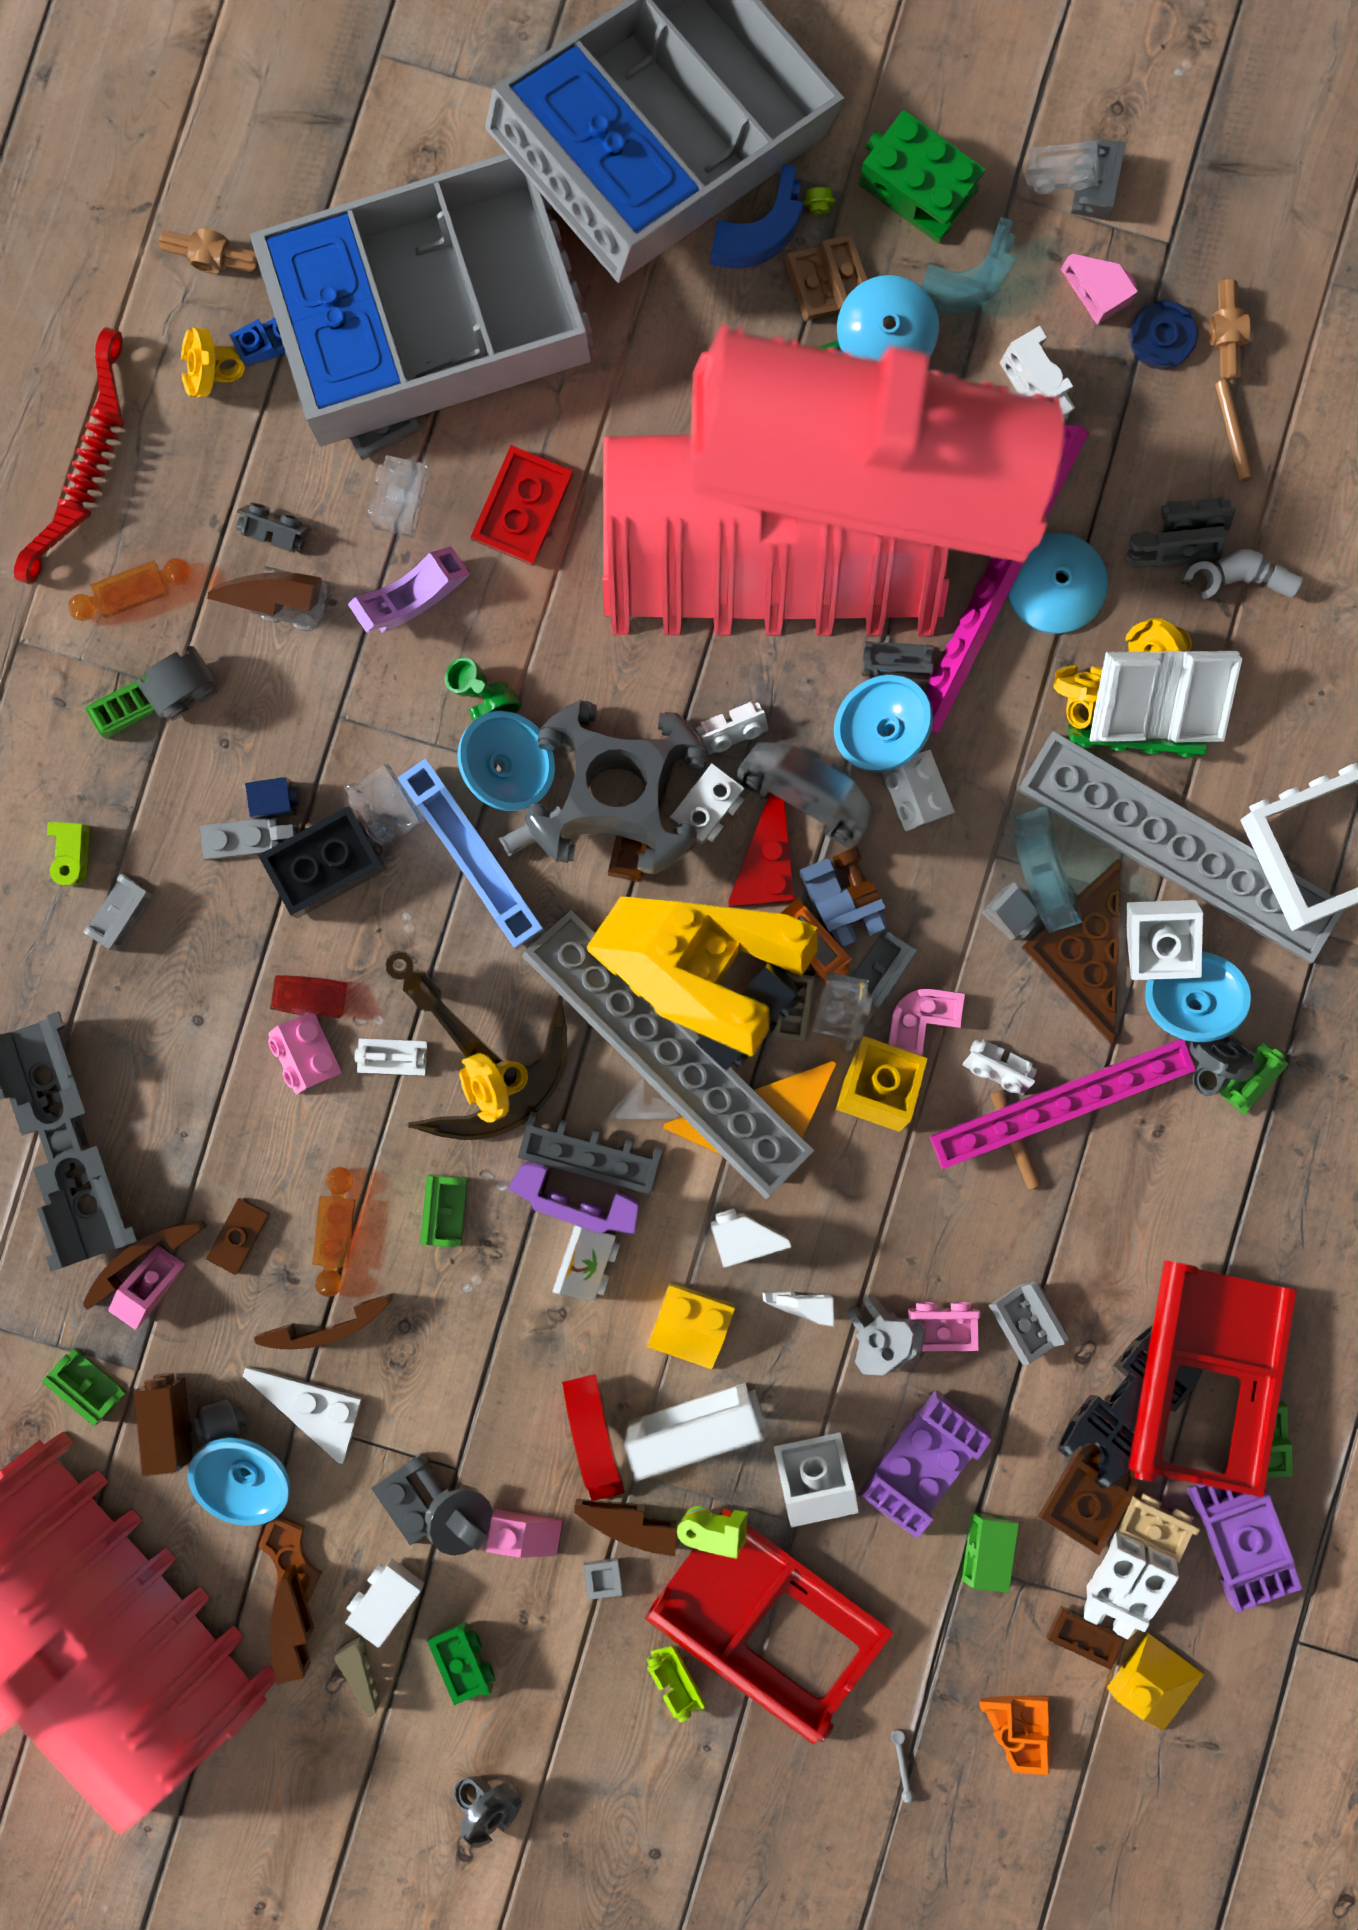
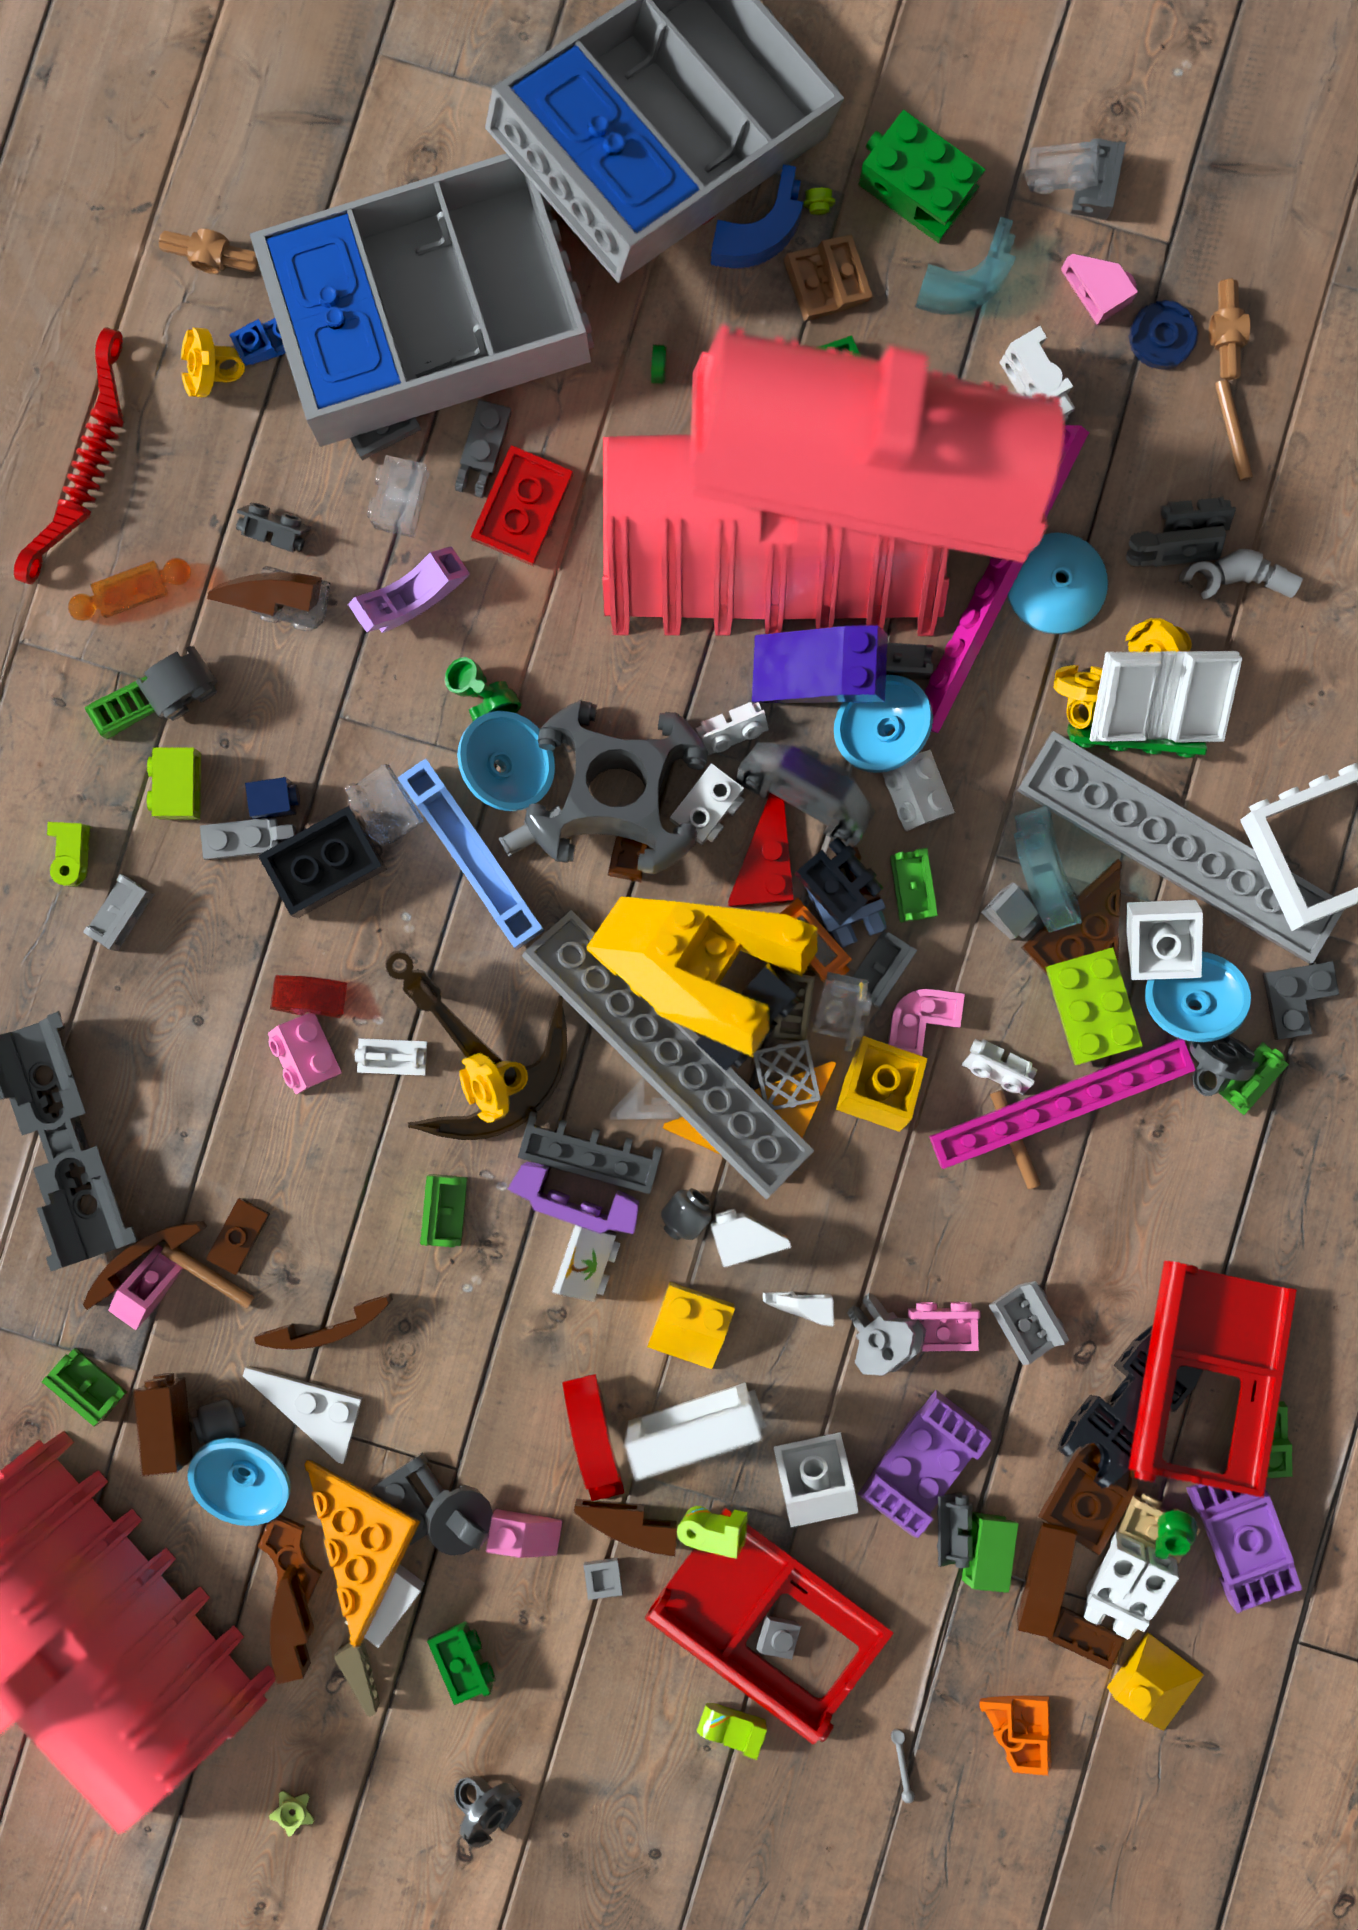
(175, 783): none -> lime brick
(208, 1276): none -> medium nougat bar
(285, 1819): none -> yellowish green plate
(333, 1231): clear orange plate -> none
(362, 1544): none -> light orange tile
(483, 445): none -> dark grey hinge
(658, 364): none -> green tile
(669, 1670): lime hinge -> none
(686, 1214): none -> dark grey head
(733, 1729): none -> lime leg
(778, 1637): none -> light grey plate
(780, 1049): none -> light grey window
(821, 665): none -> dark purple slope
(832, 887): none -> black plate
(883, 297): medium azure dish -> none
(913, 885): none -> bright green hinge
(954, 1515): none -> dark grey hinge
(1046, 1580): none -> reddish brown slope
(1093, 1006): none -> lime plate
(1175, 1534): none -> green piece
(1288, 994): none -> dark grey plate

